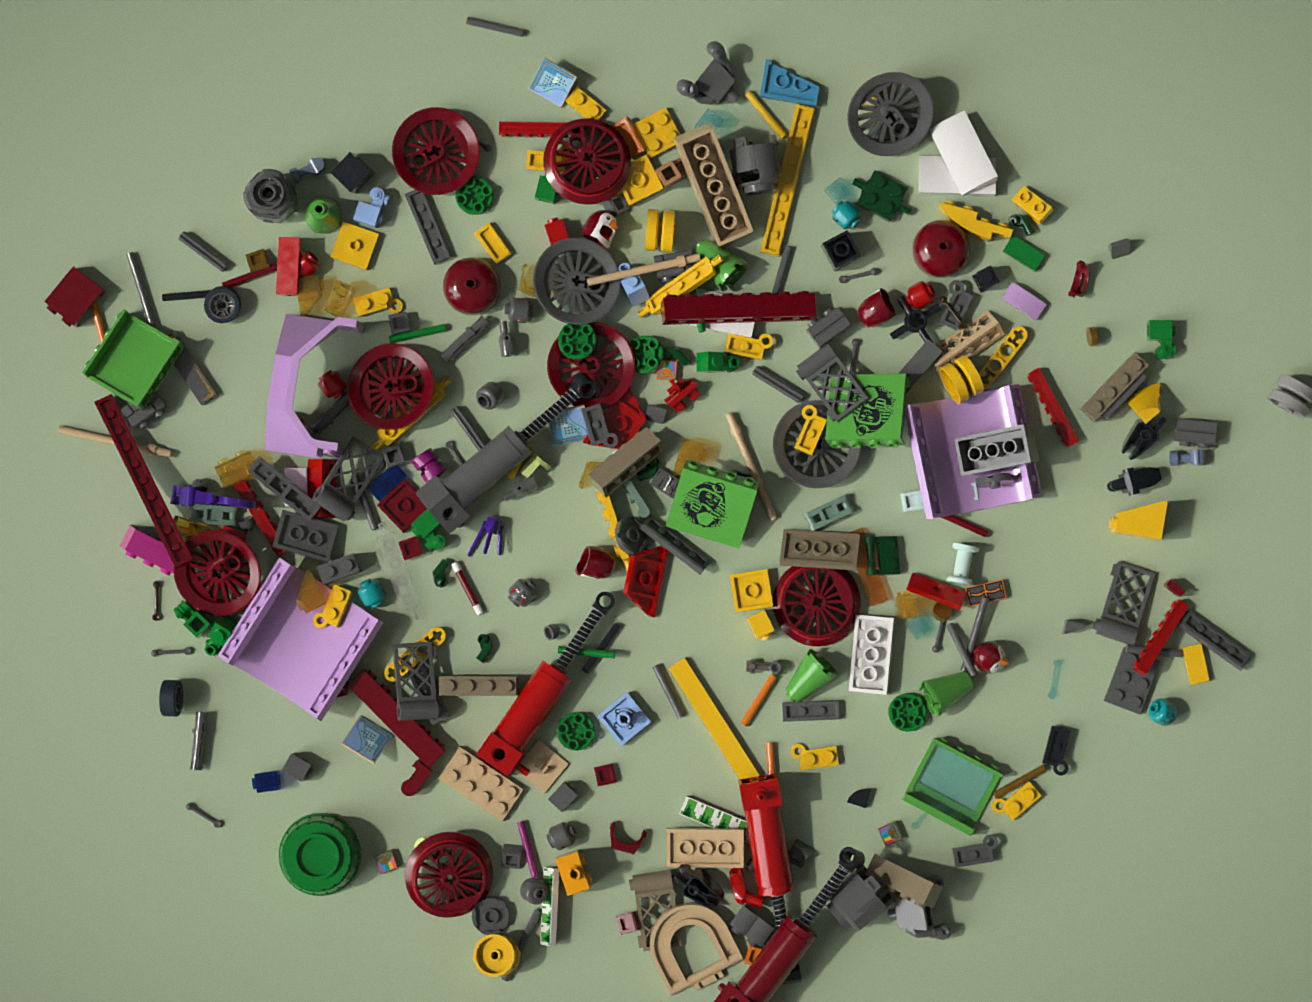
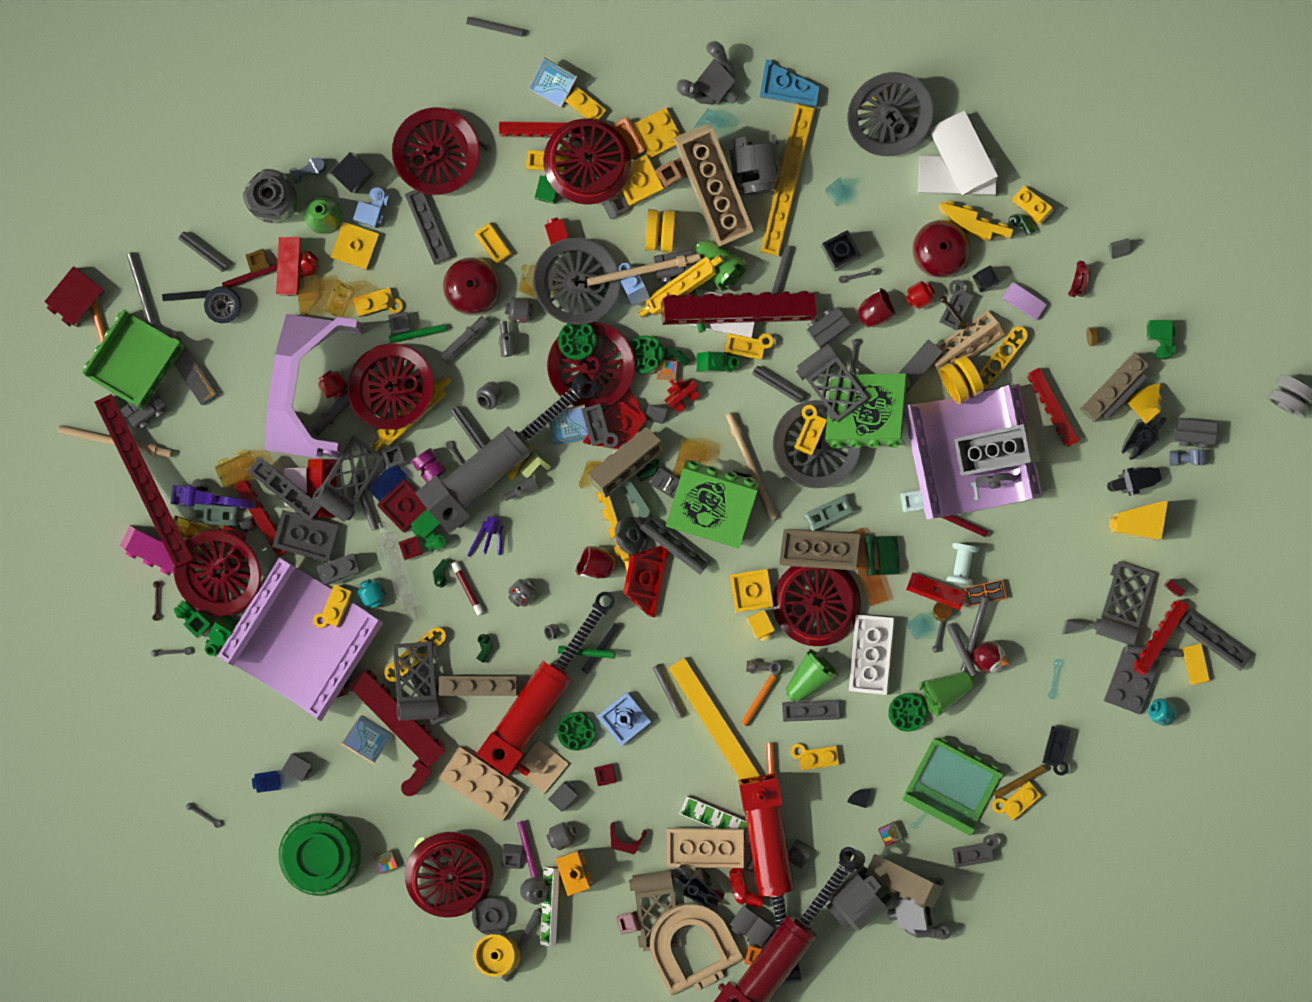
(171, 698): black wheel -> none
(199, 740): dark grey pin -> none
(309, 594): clear yellow slope -> none
(475, 196): green tile -> none
(600, 227): piece -> none
(766, 115): yellow bar -> none
(846, 215): teal head -> none
(882, 196): dark green plate -> none
(905, 606): clear yellow brick -> none
(916, 314): black bar -> none
(1023, 253): green tile -> none

